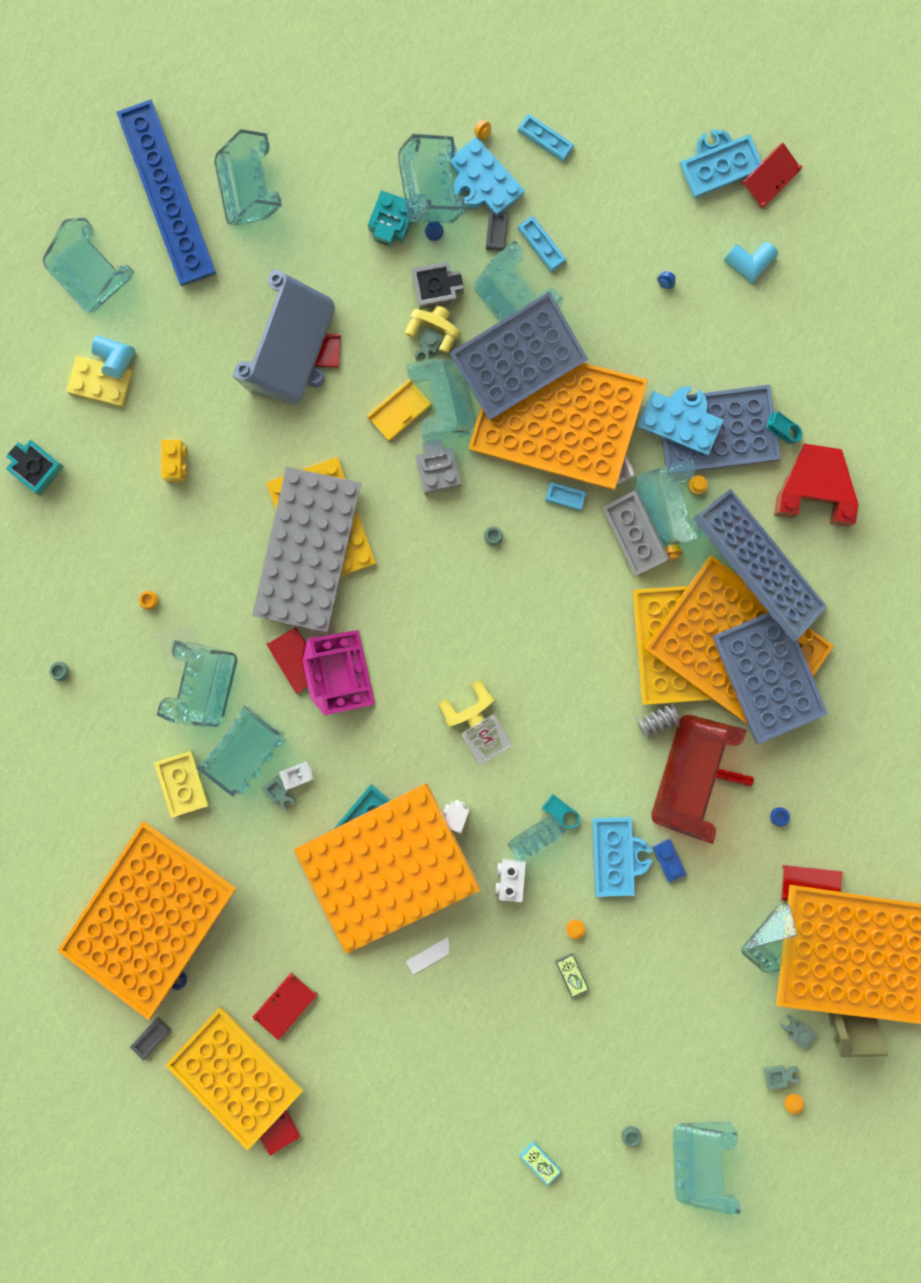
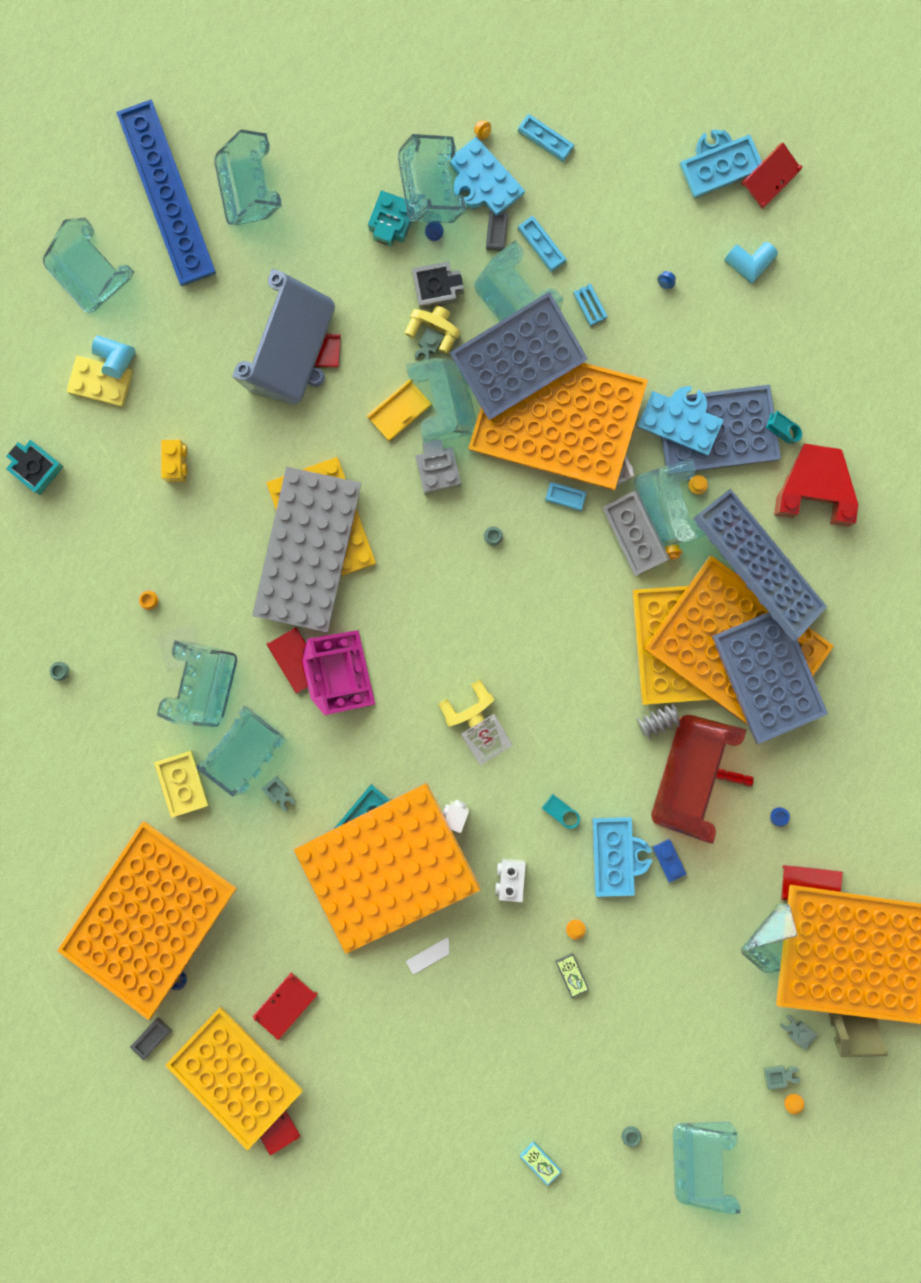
(296, 775): white bracket -> none
(536, 837): clear light blue beam -> none
(589, 288): none -> medium azure tile

